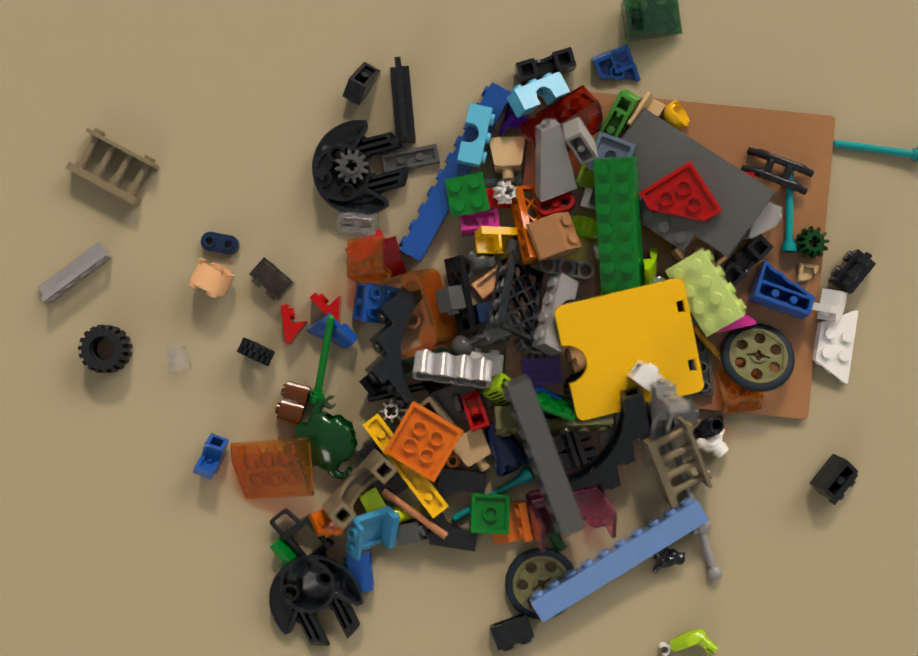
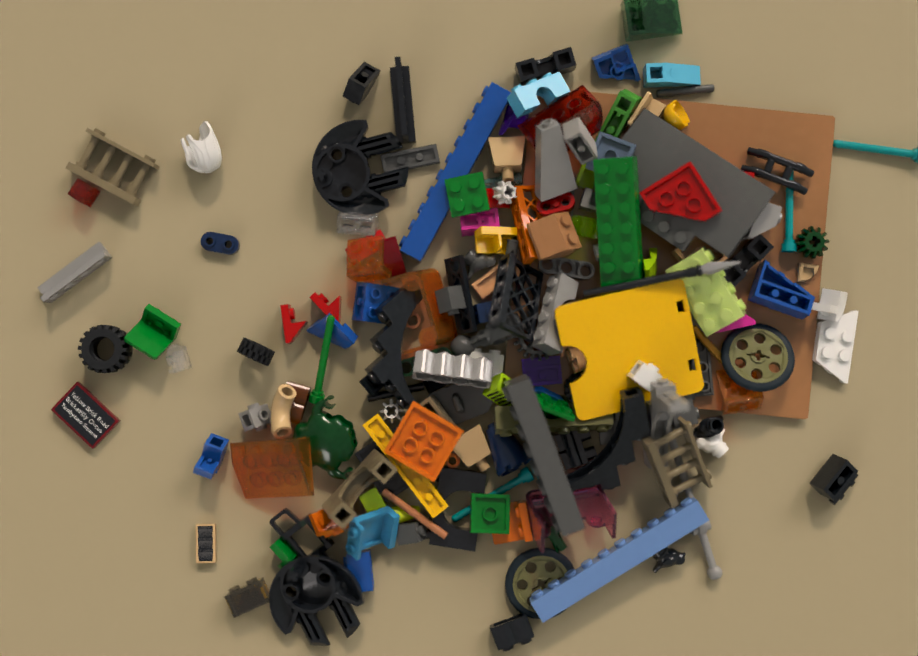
(84, 192): none -> clear red brick
(85, 415): none -> black tile
(153, 332): none -> green bracket
(204, 154): none -> white hair
(206, 543): none -> tile
(211, 278): light nougat brick -> none
(248, 596): none -> clear smoke brick
(255, 417): none -> light grey brick
(271, 279): clear smoke brick -> none
(281, 411): none -> tan cylinder
(345, 162): dark grey gear -> none
(473, 152): medium azure arch -> none
(475, 411): red slope -> none
(670, 75): none -> medium azure slope
(685, 90): none -> dark grey bar
(689, 639): lime arm -> none
(706, 269): none -> black piece
(852, 270): black brick -> none

